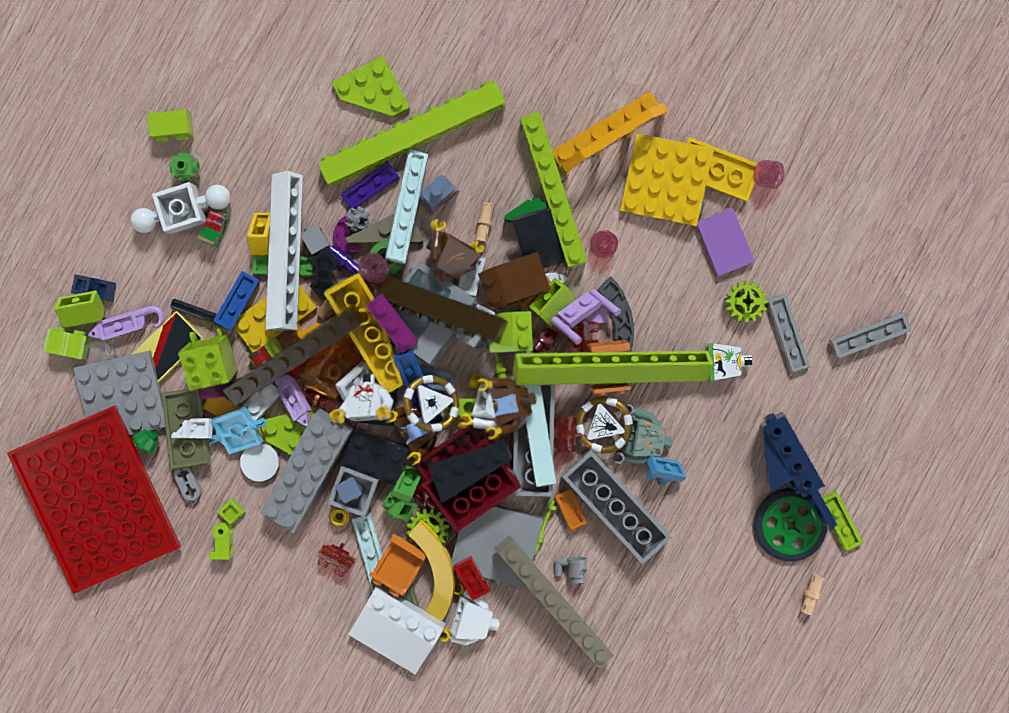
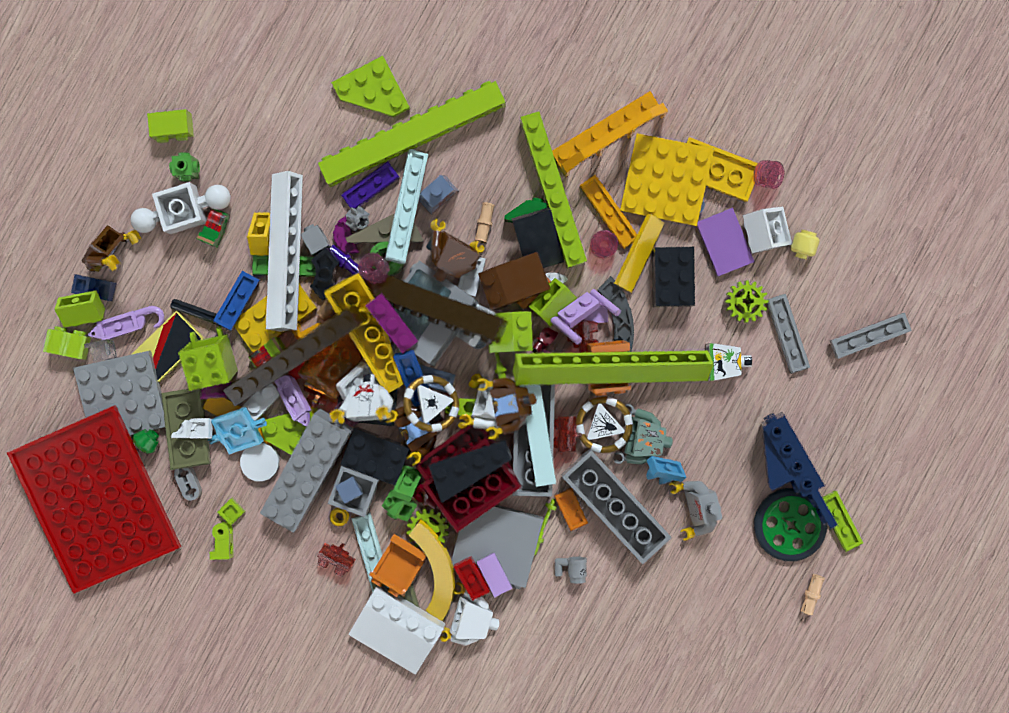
(103, 247): none -> reddish brown torso
(494, 574): none -> lavender tile
(553, 601): dark tan brick -> none
(608, 211): none -> light orange tile
(639, 252): none -> yellow tile
(673, 277): none -> black brick
(702, 507): none -> light grey torso
(767, 229): none -> white slope
(805, 244): none -> light yellow head

